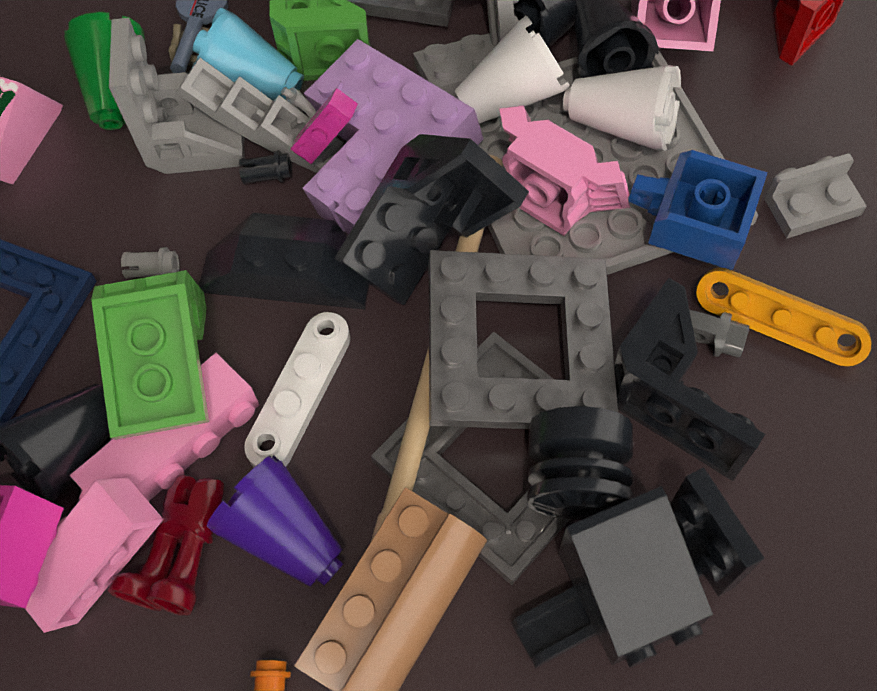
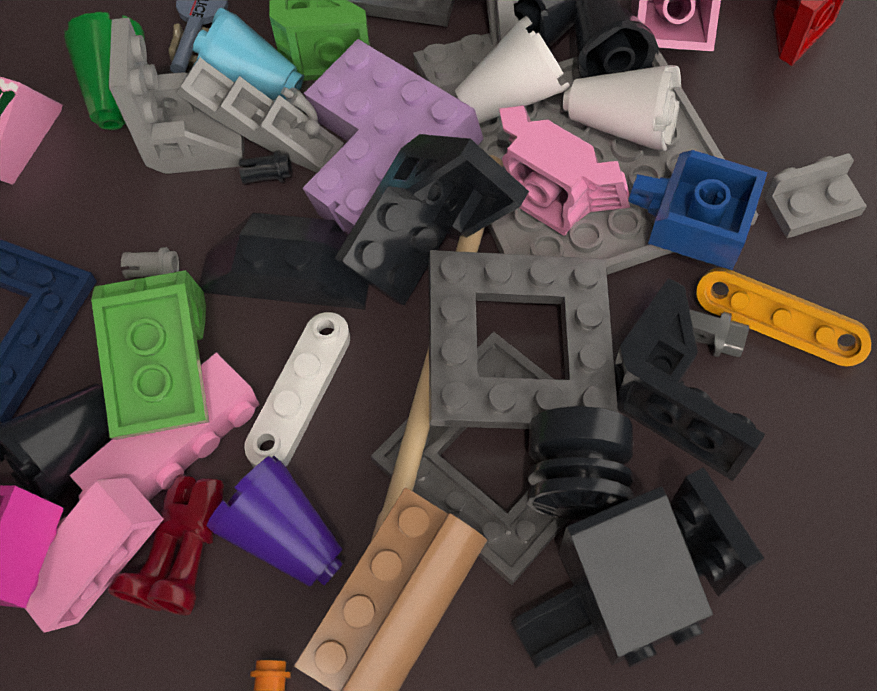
(324, 126): dark pink piece -> none

